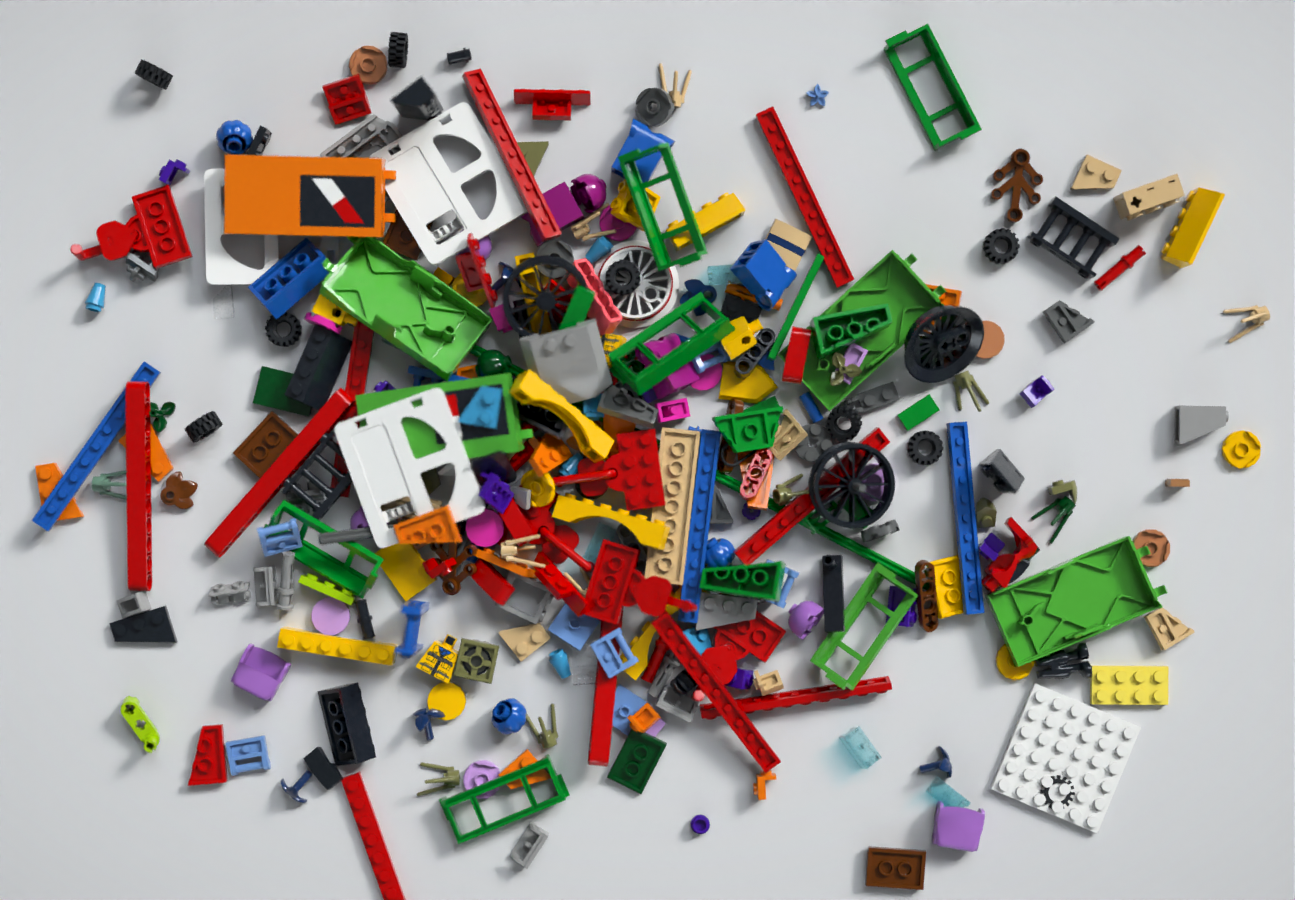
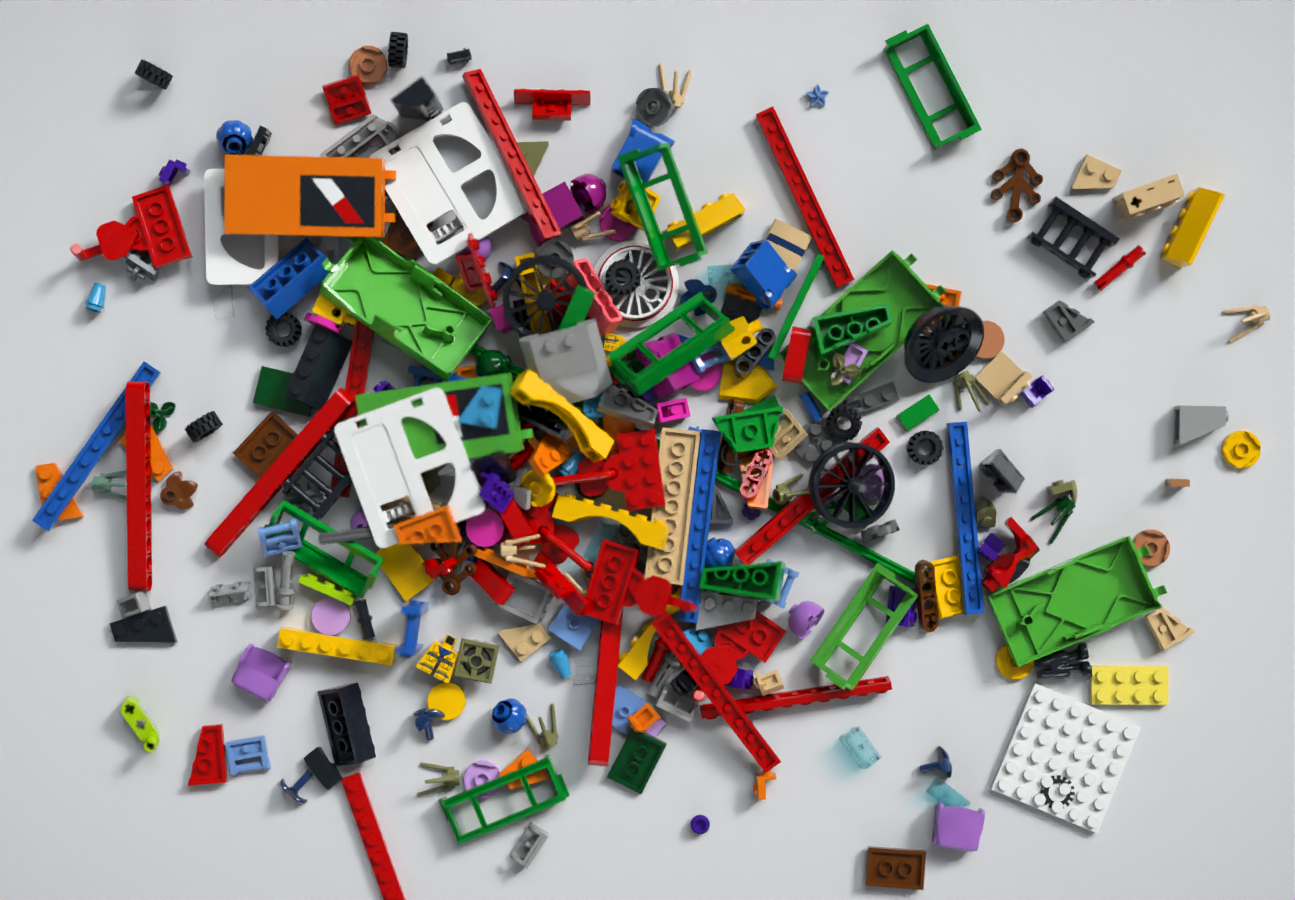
(599, 249): dark azure cone -> none
(608, 655): medium blue plate -> none
(833, 593): black piece -> none
(1003, 379): none -> tan bracket
(1012, 242): black tyre -> none

